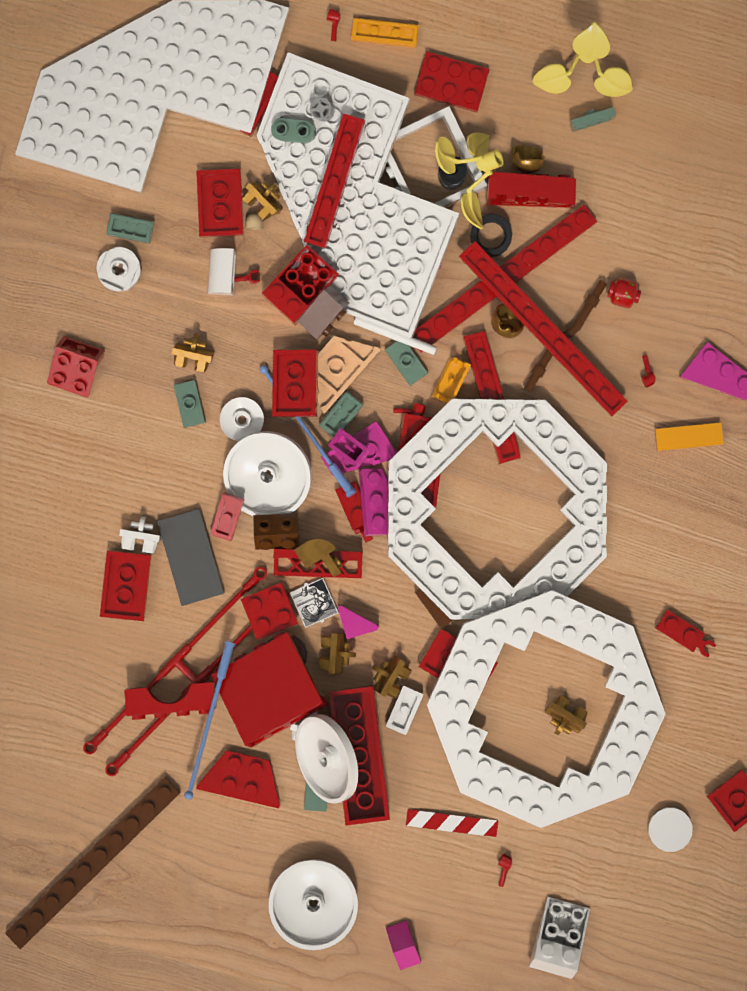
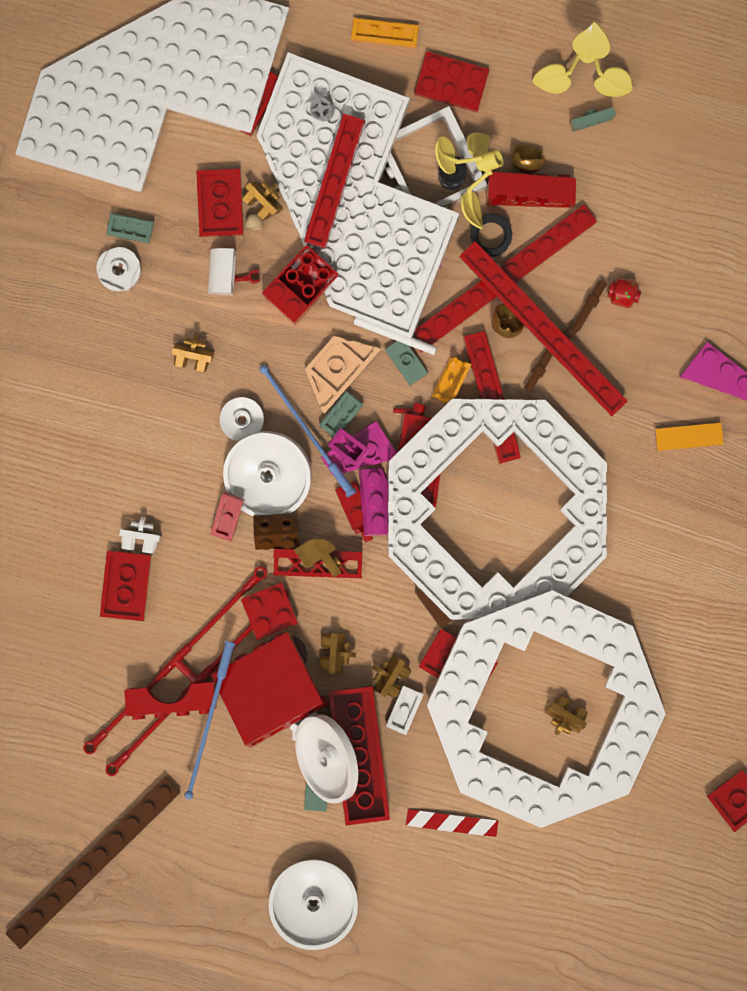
(74, 366): red bracket -> none
(189, 404): sand green plate -> none
(190, 557): dark grey tile -> none
(242, 778): red wing -> none
(292, 130): sand green plate -> none
(295, 383): red plate -> none
(314, 602): piece -> none
(323, 312): brick -> none
(334, 16): red hand -> none
(354, 624): dark pink slope -> none
(403, 945): dark pink slope -> none
(505, 862): red hand -> none
(560, 938): white slope -> none
(649, 378): red hand -> none
(670, 829): white tile -> none
(683, 633): red plate -> none

